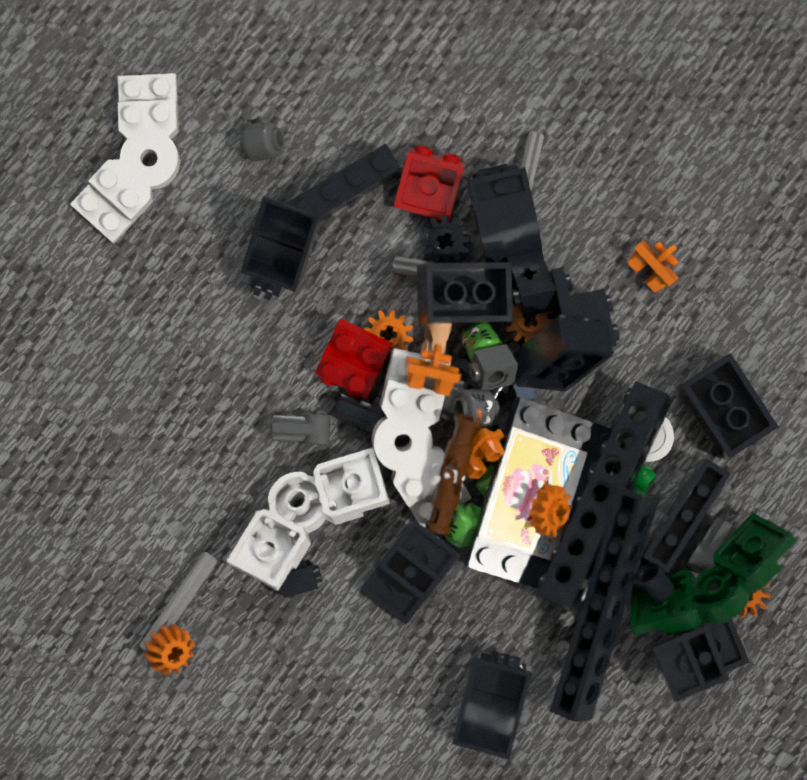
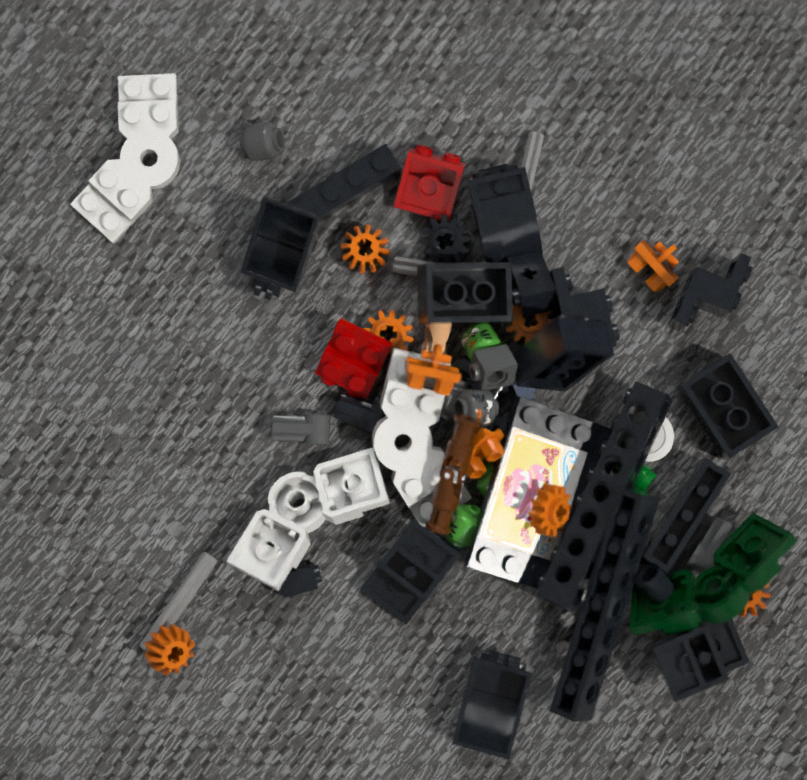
(374, 248): none -> orange gear
(711, 292): none -> black bracket

